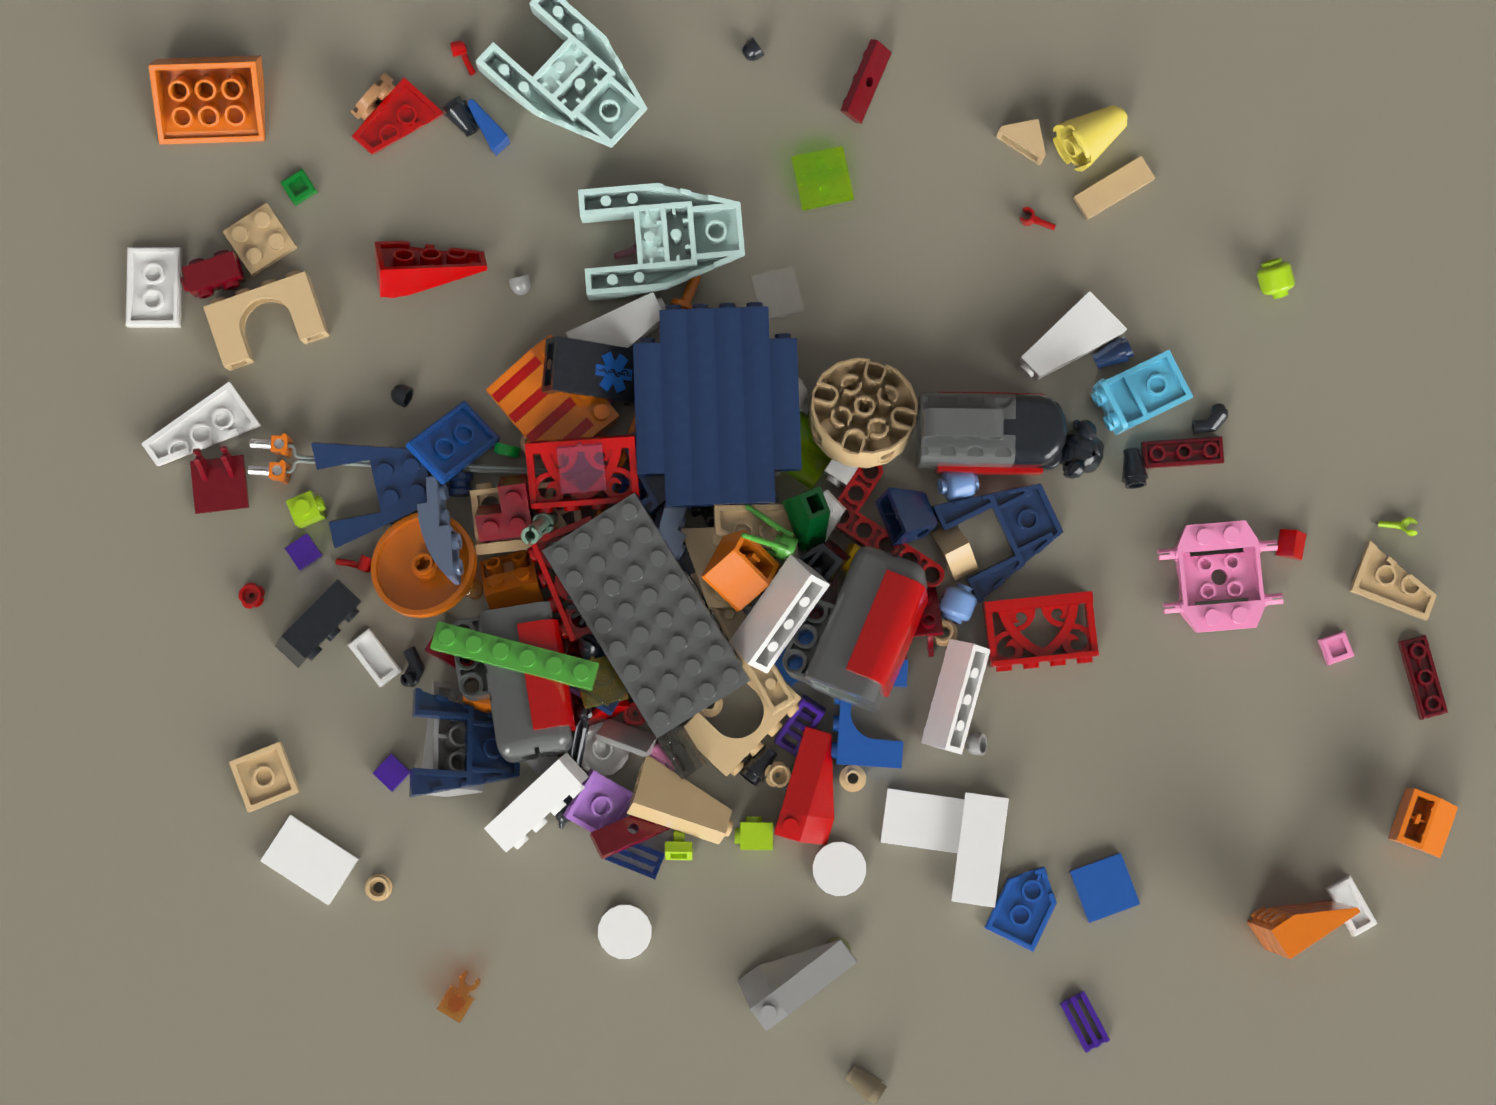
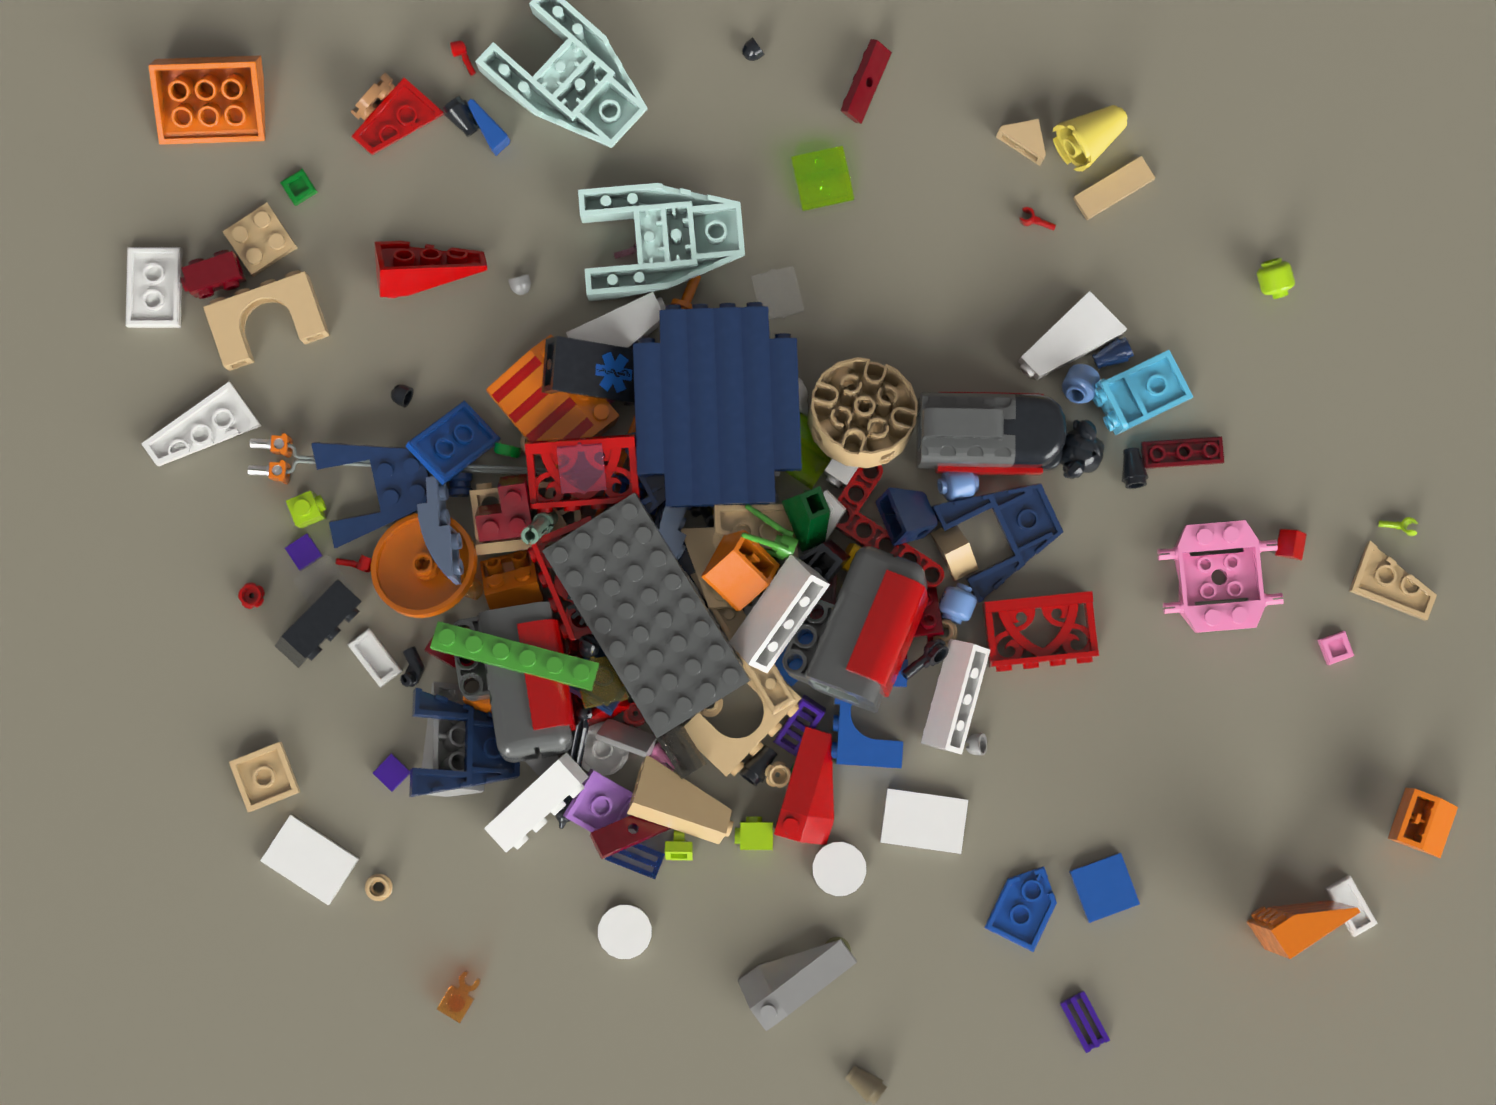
(219, 482): dark red plate -> none
(843, 778): tan plate -> none
(934, 653): none -> black plate
(980, 849): white brick -> none
(1080, 383): none -> medium blue head
(1213, 422): black arm -> none
(1419, 660): dark red tile -> none

